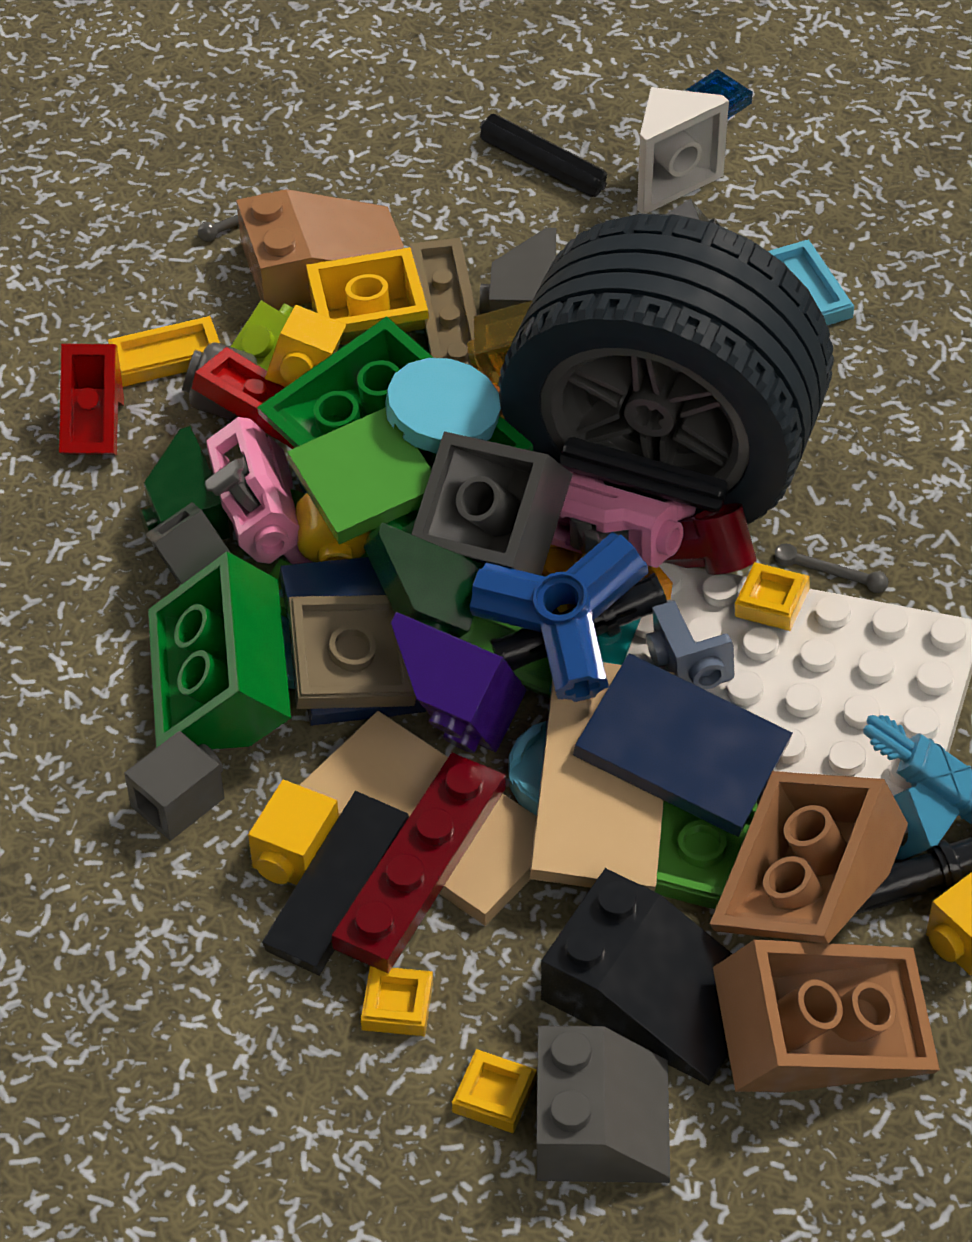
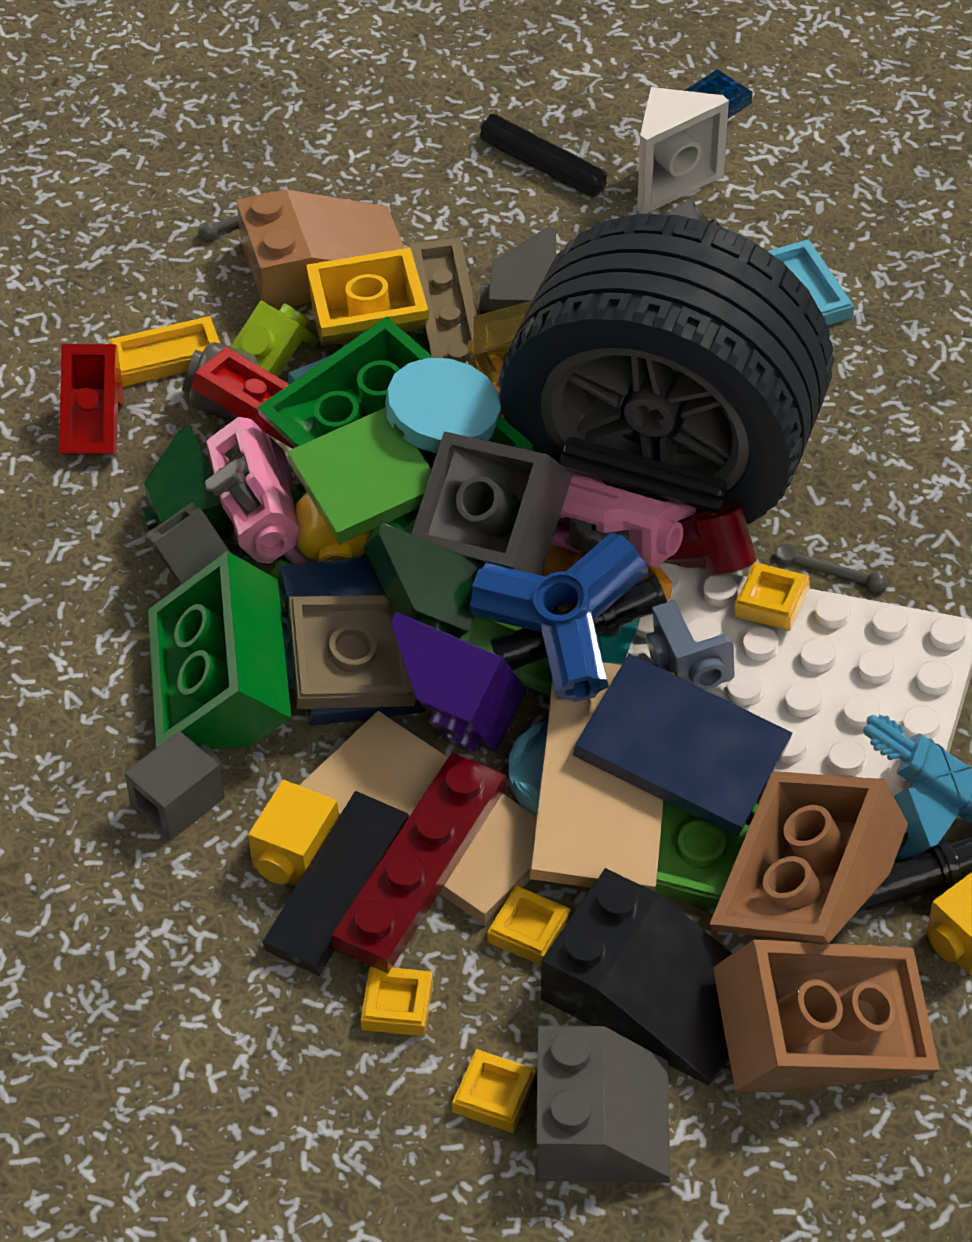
(303, 344): yellow brick -> none
(528, 924): none -> yellow tile

